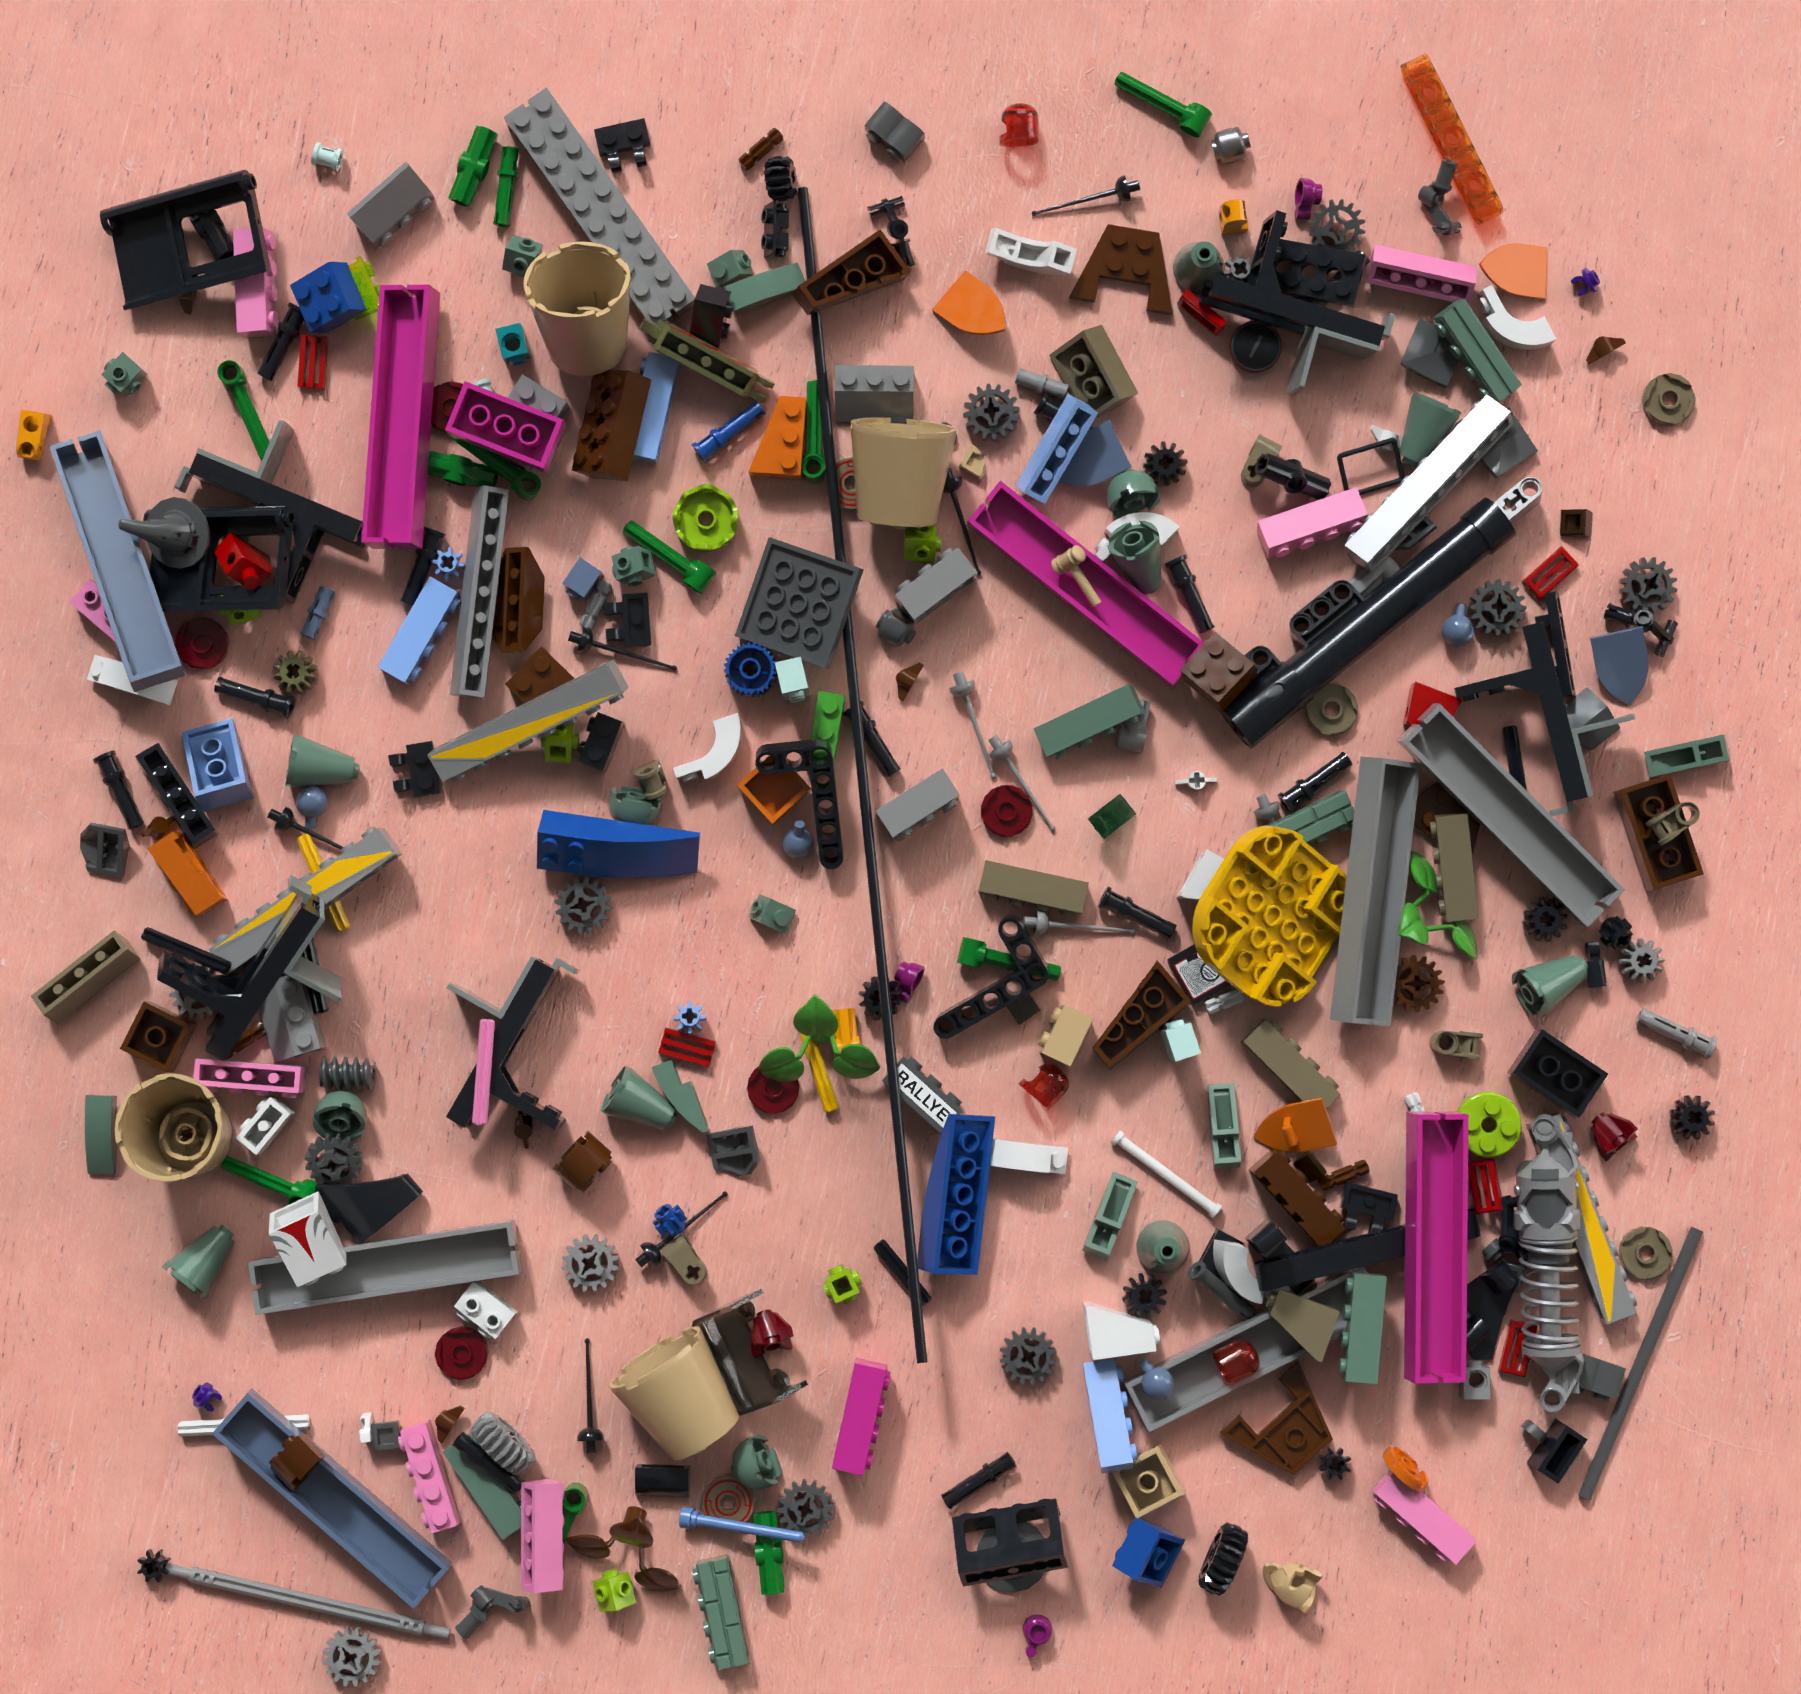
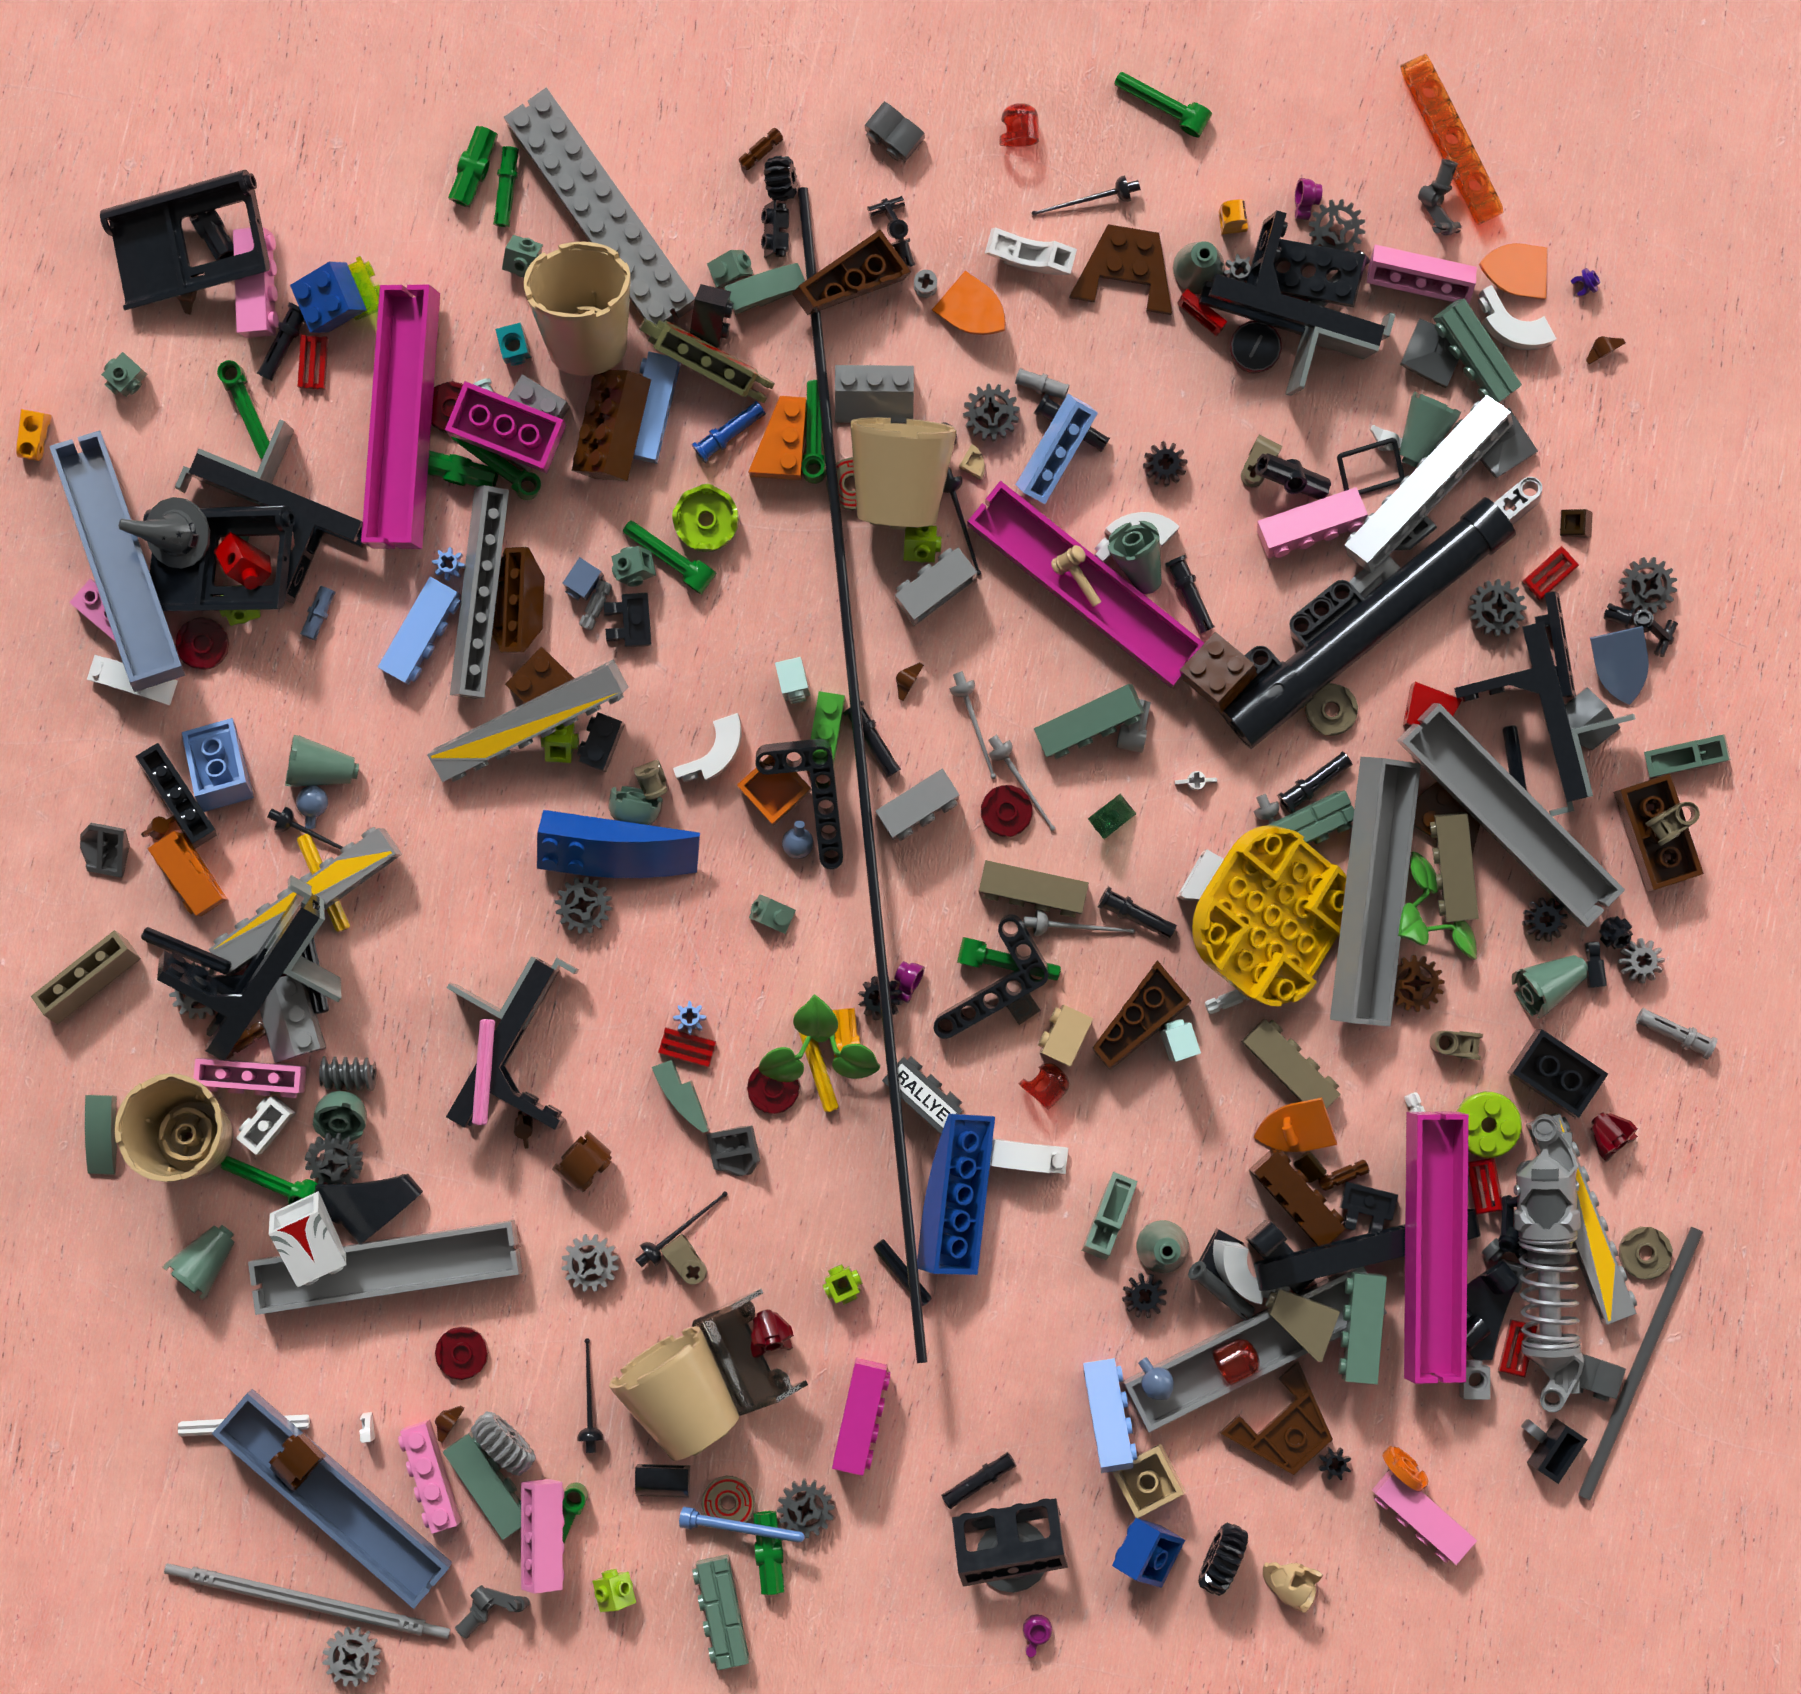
(114, 778): black pin -> none
(146, 1567): black gear -> none
(158, 1036): reddish brown brick -> none
(202, 1395): dark purple plate -> none
(267, 699): black pin -> none
(286, 673): olive gear -> none
(327, 157): light aqua bush -> none
(385, 1435): flat silver plate -> none
(391, 205): light grey slope -> none
(423, 561): black pin -> none
(424, 777): black plate -> none
(483, 1460): black pin -> none
(485, 1310): white brick -> none
(586, 641): black sword -> none
(622, 138): black plate -> none
(633, 1532): reddish brown plant -> none
(637, 1101): sand green cone -> none
(669, 1220): blue gear -> none
(755, 1464): sand green cylinder -> none
(763, 662): blue brick -> none
(799, 602): dark grey plate -> none
(896, 628): dark grey head -> none
(919, 279): none -> light grey bush
(1038, 1348): dark grey gear -> none
(1094, 370): dark tan slope -> none
(1097, 458): sand blue shield -> none
(1117, 1333): white slope -> none
(1132, 492): sand green cylinder -> none
(1166, 1174): white bar -> none
(1195, 976): tile -> none
(1224, 1126): sand green slope -> none
(1230, 145): flat silver head -> none
(1457, 628): sand blue piece -> none
(1654, 405): dark tan tile -> none
(1681, 1119): black gear -> none

